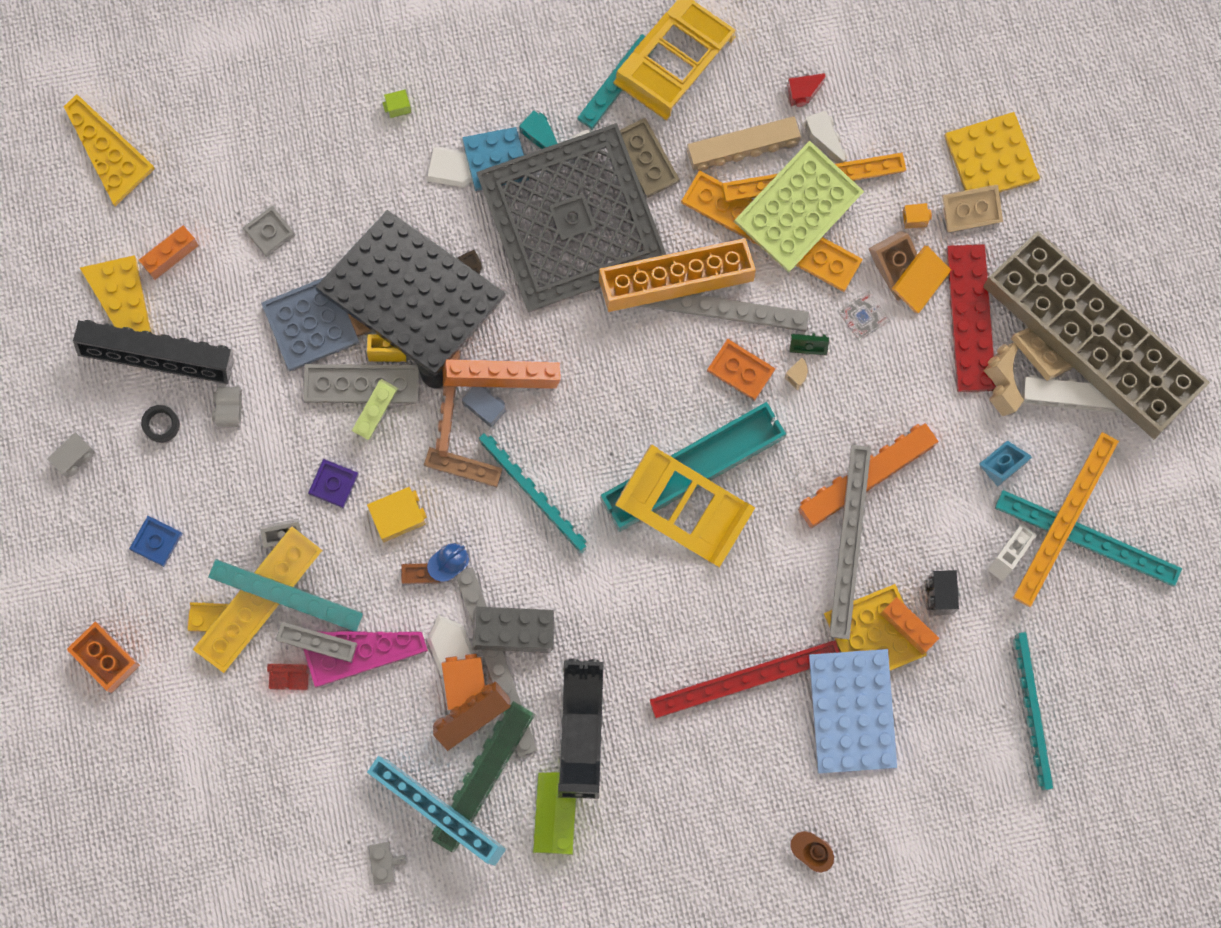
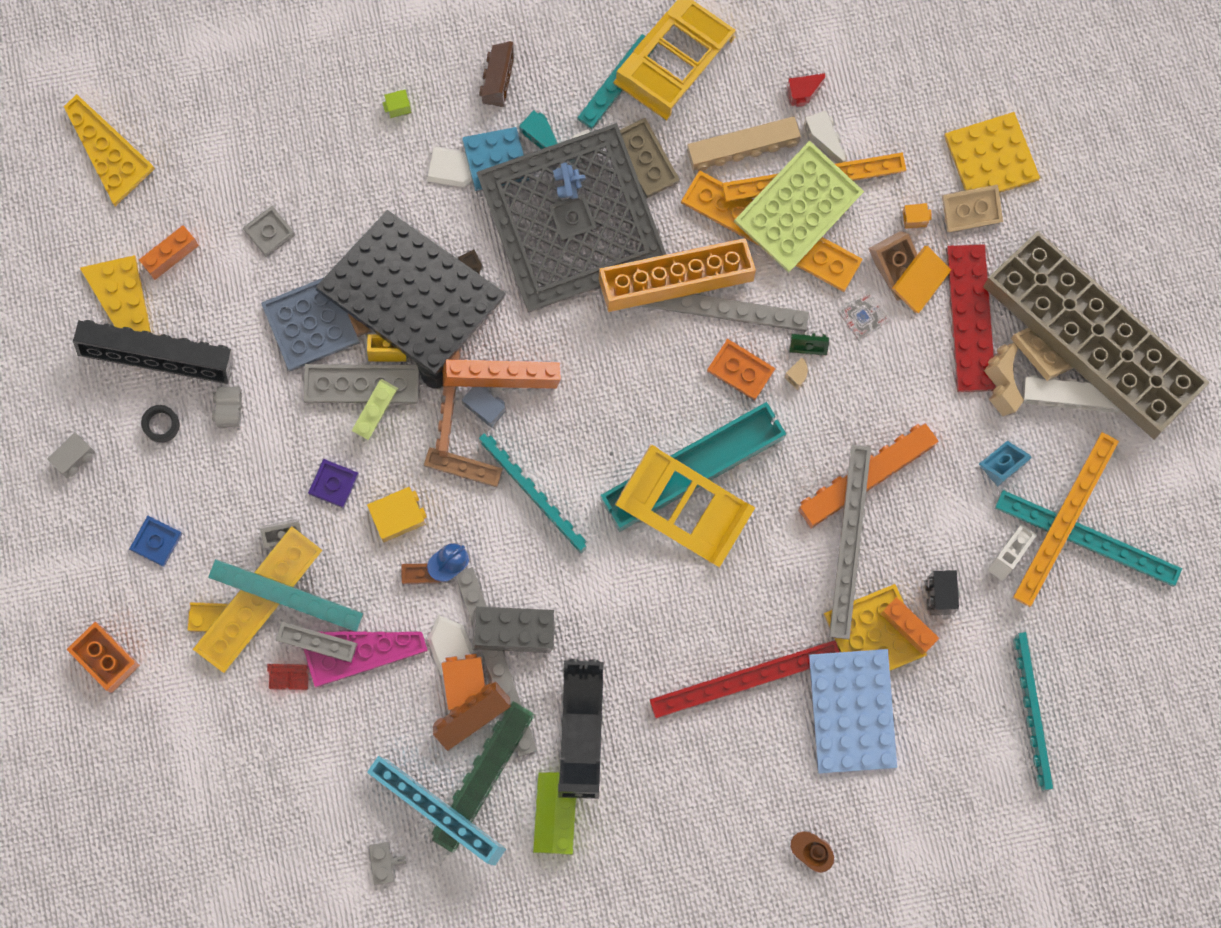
(497, 74): none -> reddish brown slope
(571, 181): none -> medium blue hips

